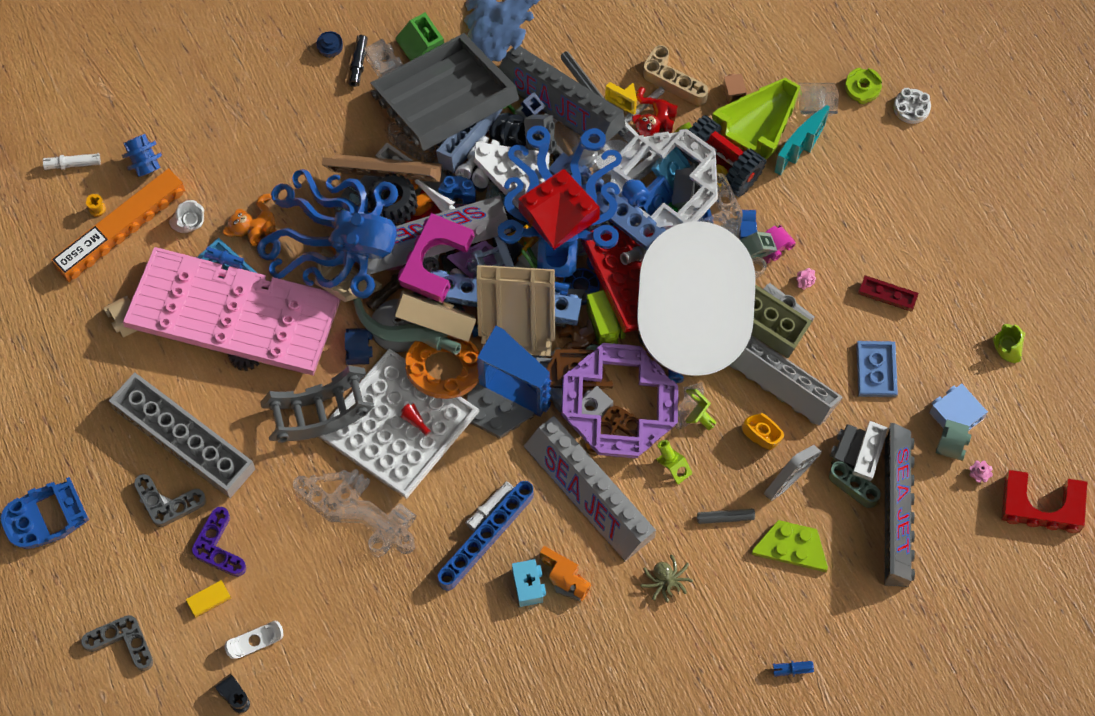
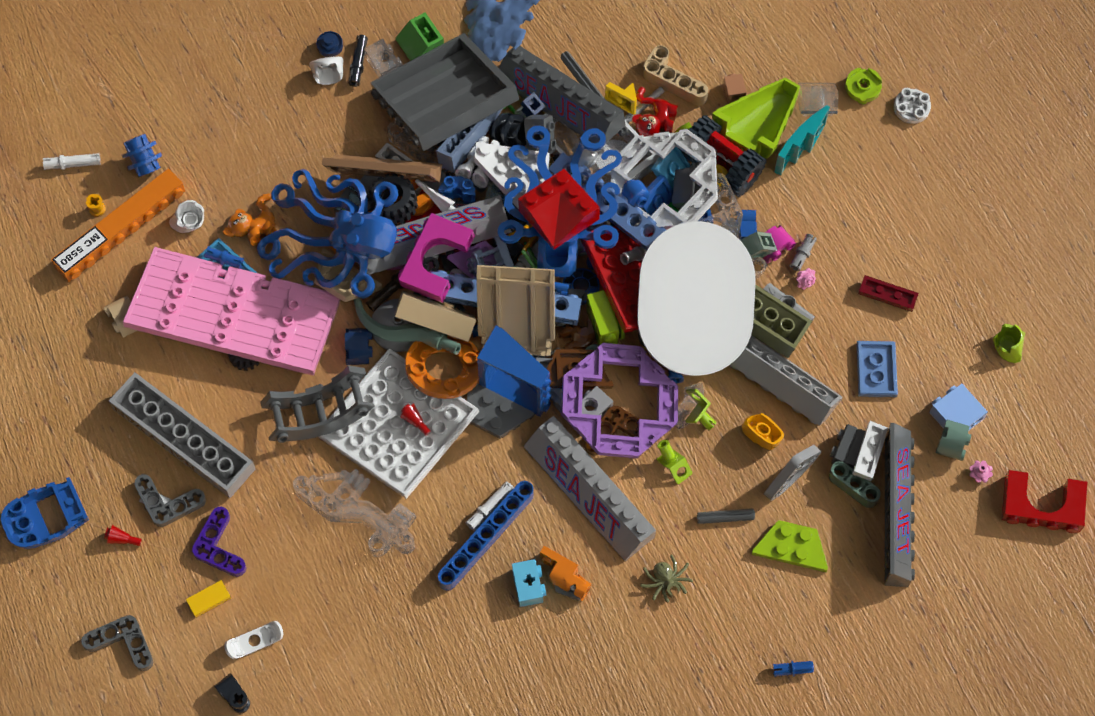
(117, 536): none -> red cone
(327, 70): none -> white hair
(803, 252): none -> light grey pin

